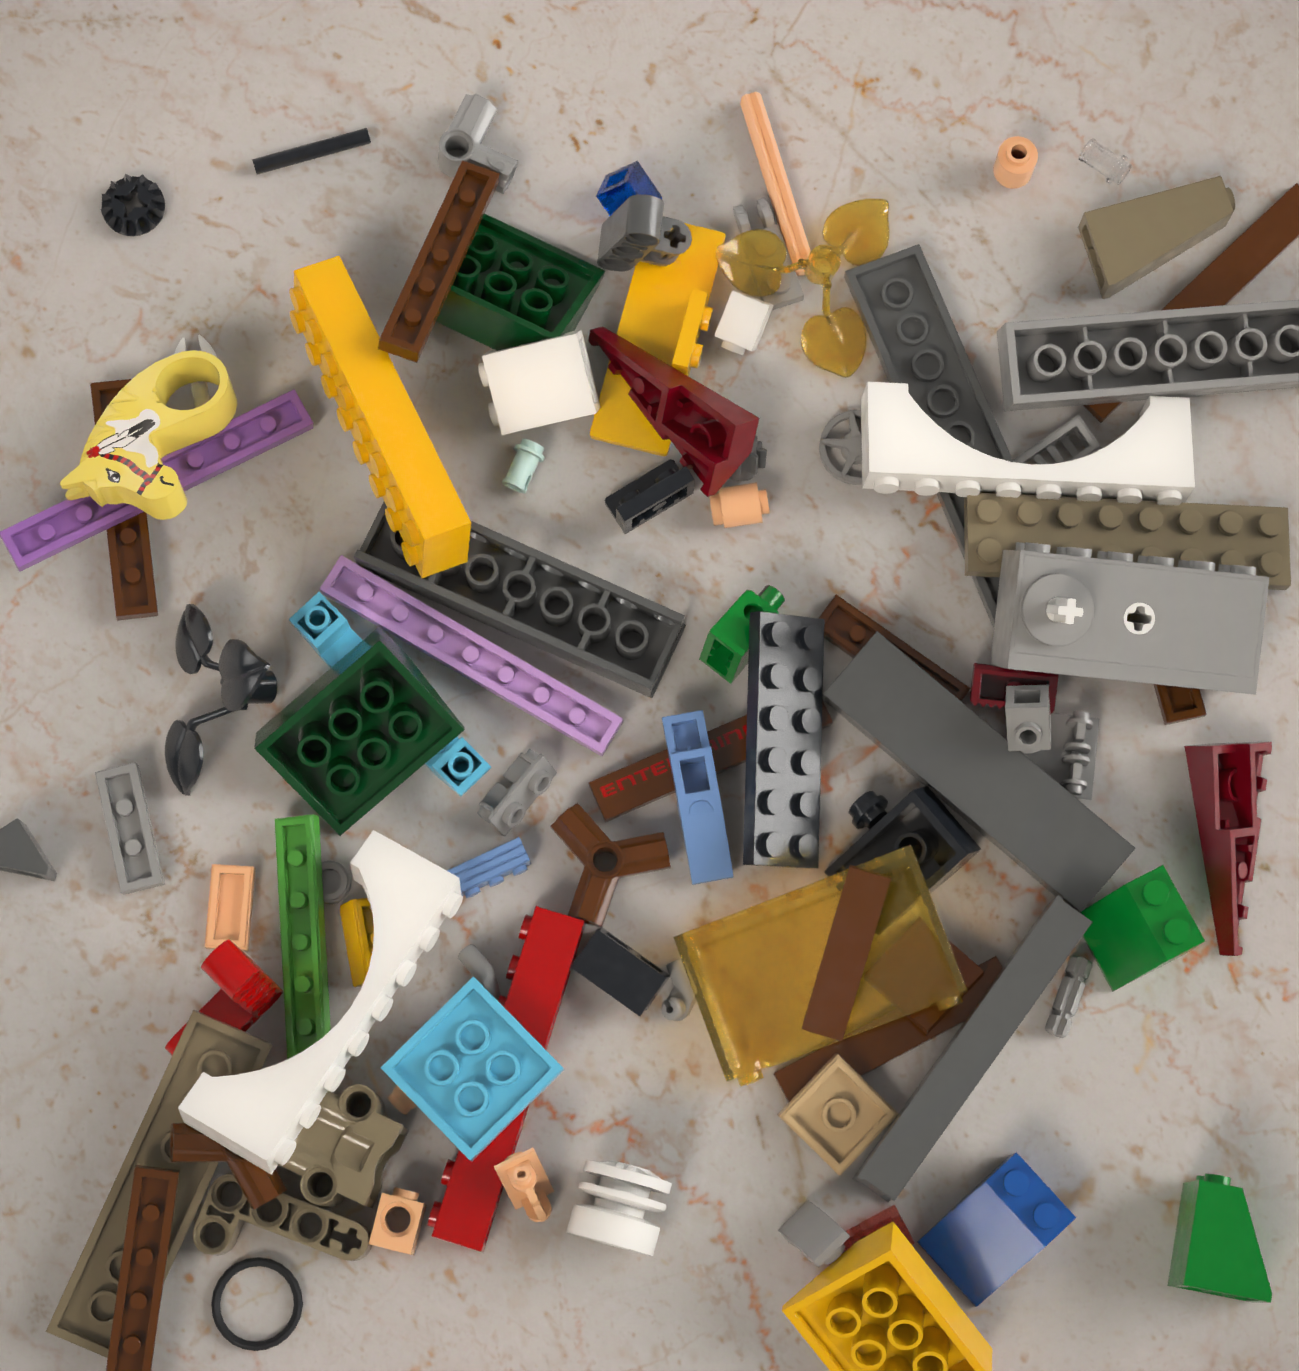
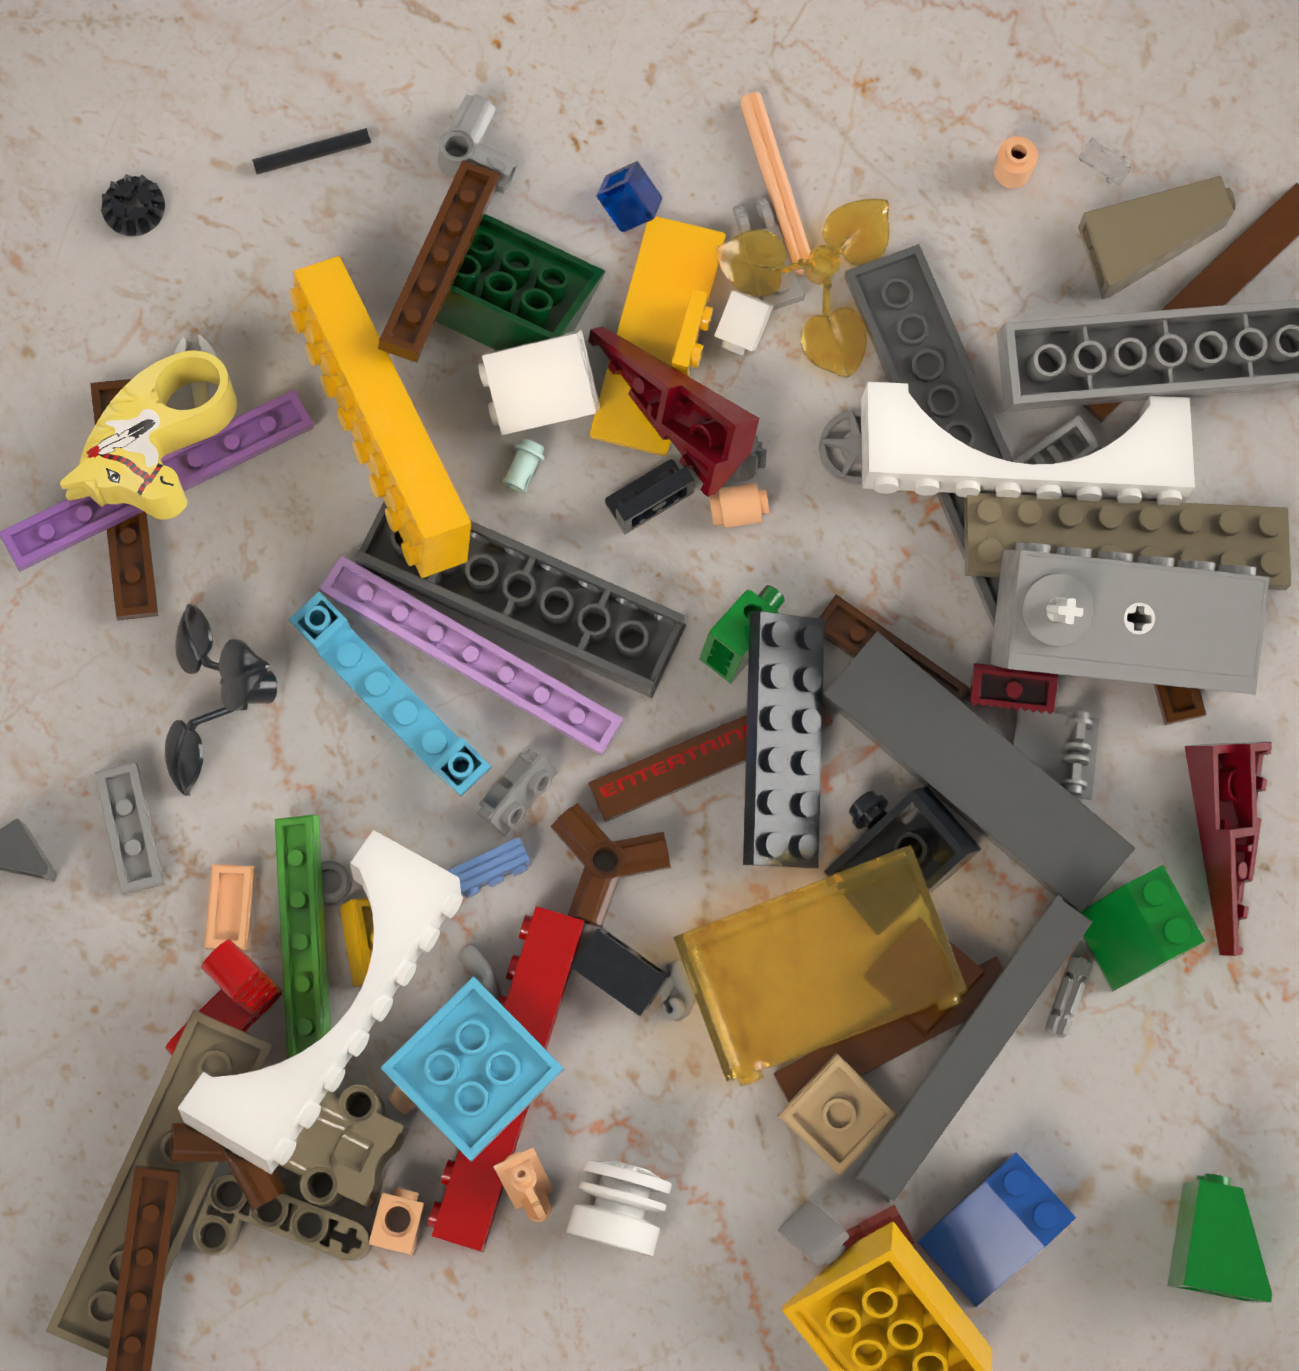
(290, 1327): black tyre -> none
(358, 731): dark green slope -> none
(641, 234): dark grey piece -> none
(697, 797): medium blue slope -> none
(846, 952): reddish brown tile -> none
(1028, 718): light grey brick -> none

